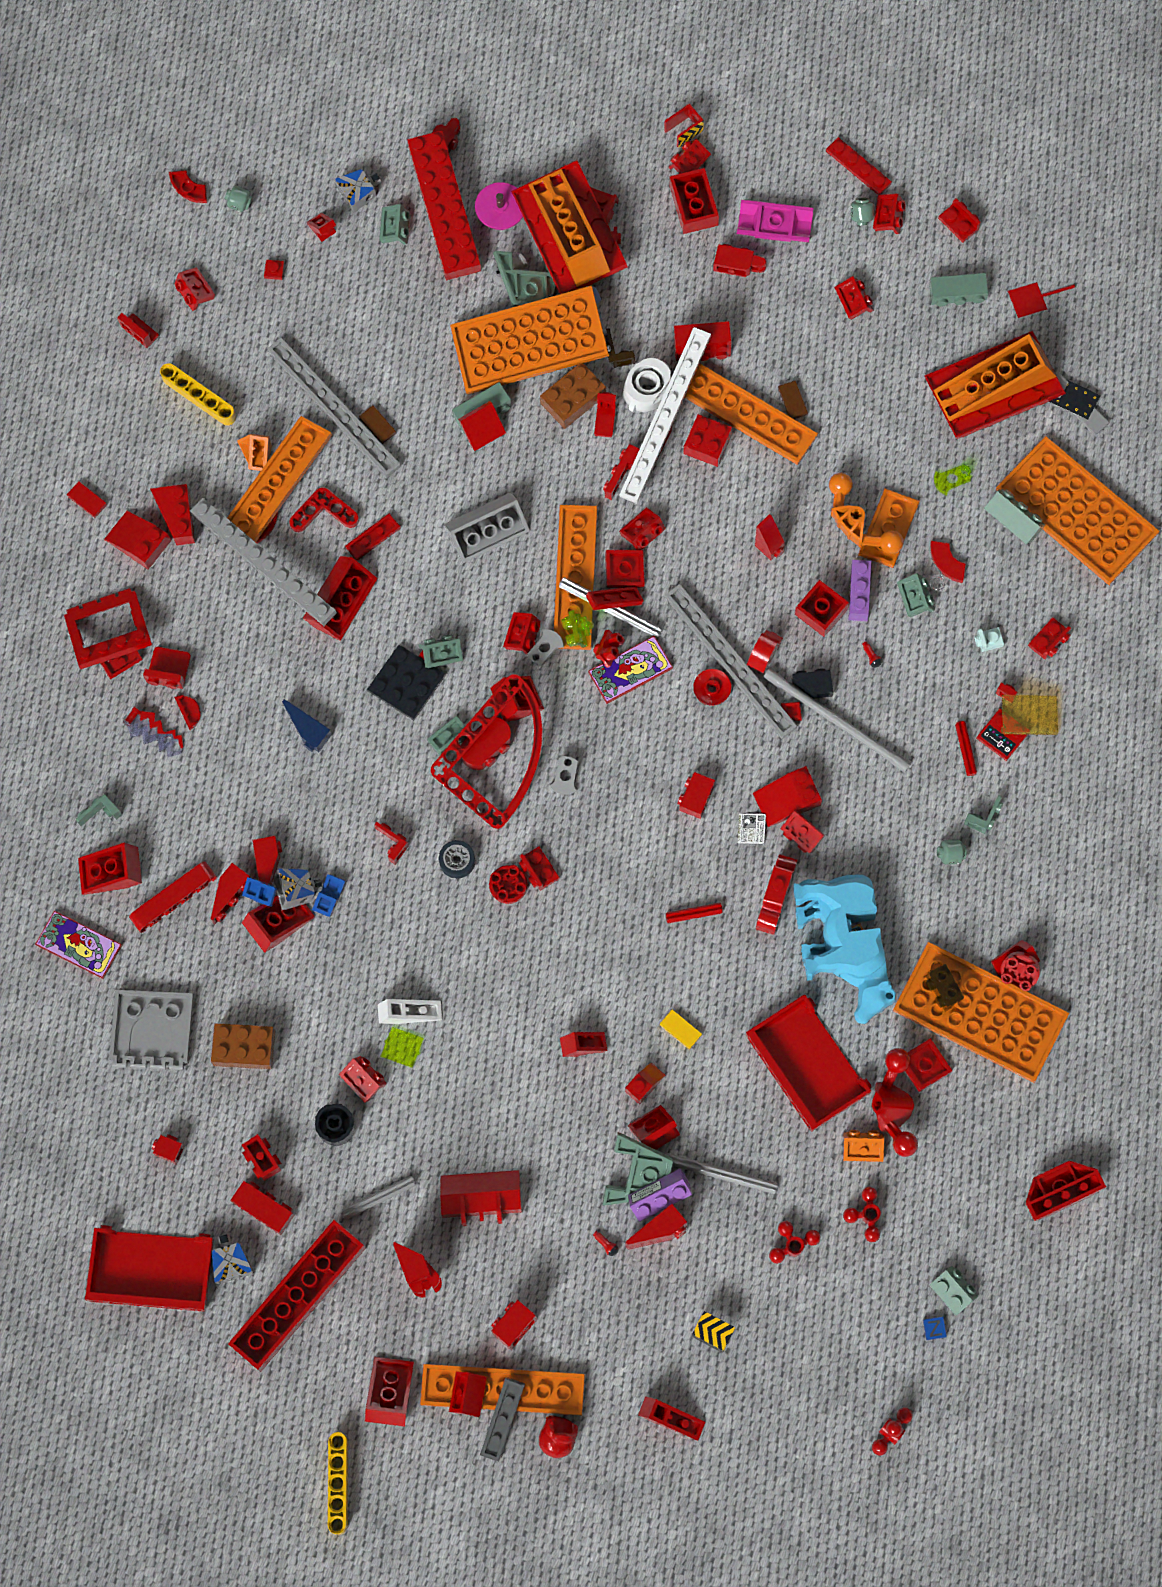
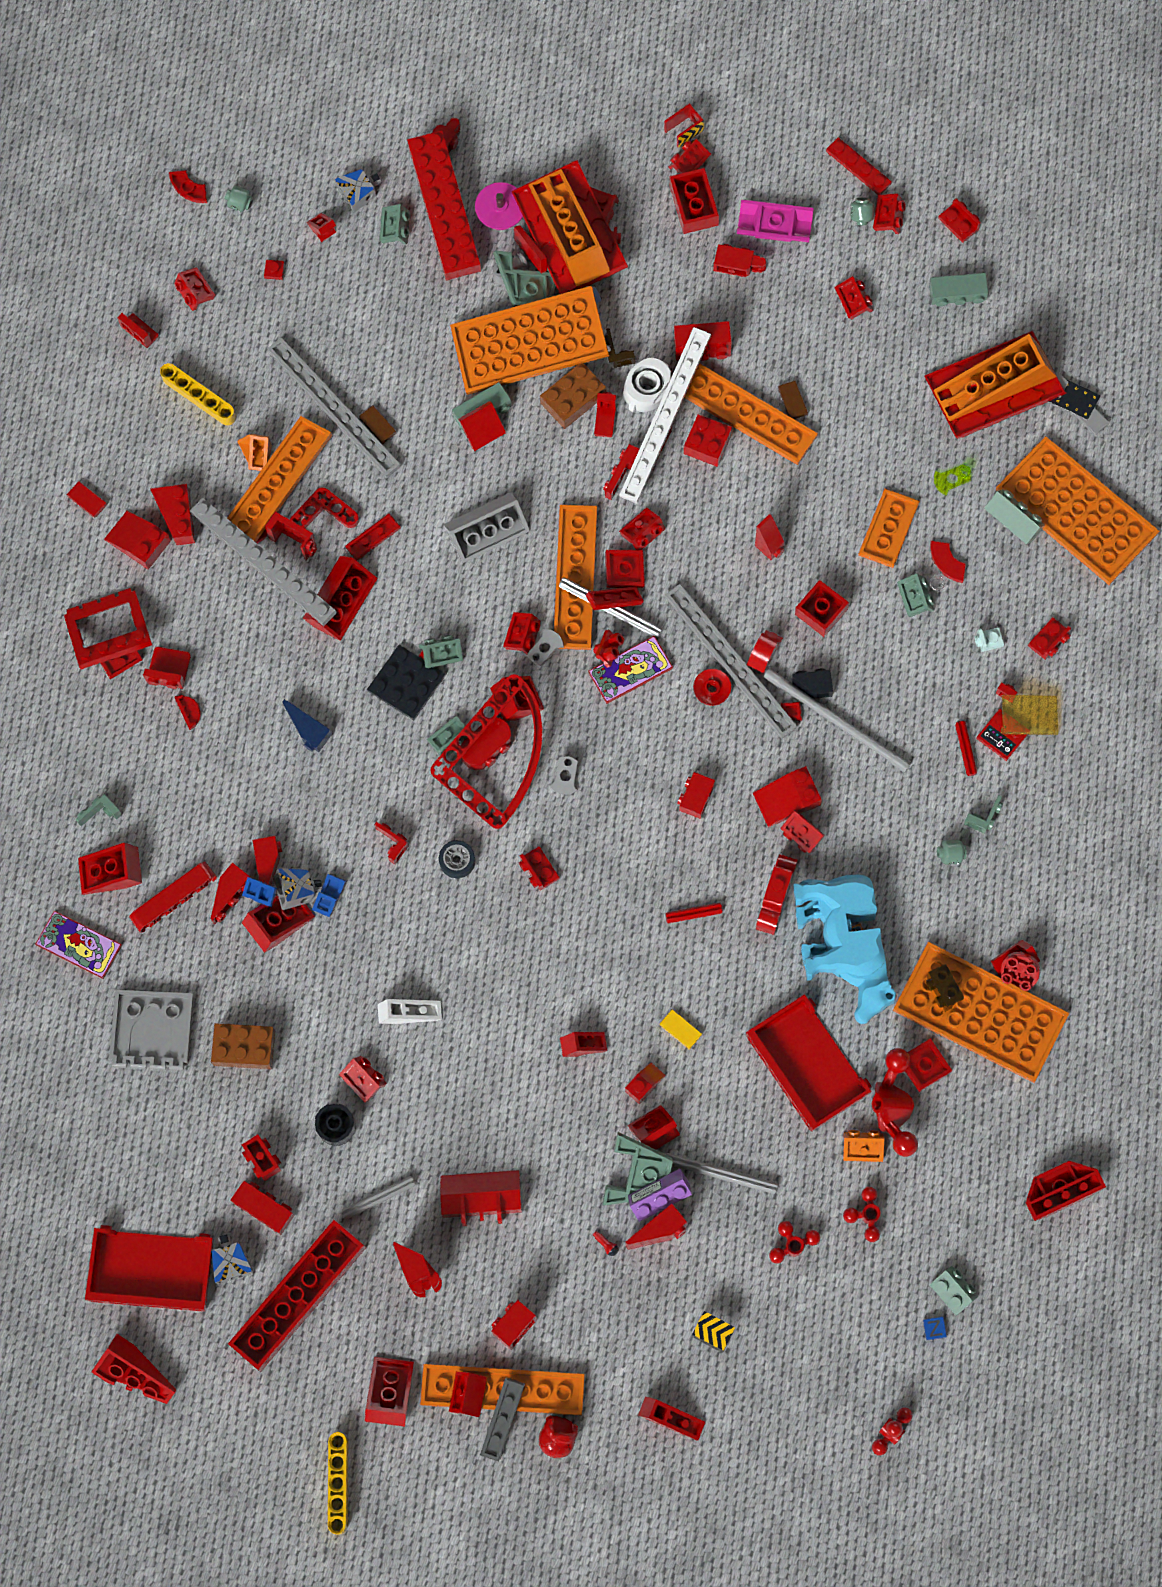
(127, 1365): none -> red wedge
(159, 737): piece -> none
(168, 1148): red brick -> none
(279, 524): none -> red panel
(402, 1047): clear neon green piece -> none
(508, 884): red tile -> none
(530, 249): none -> red tile
(580, 627): clear neon green hips -> none
(751, 828): sticker -> none
(851, 518): orange piece -> none
(859, 590): medium lavender brick -> none
(874, 660): red piece -> none
(1029, 299): red piece -> none

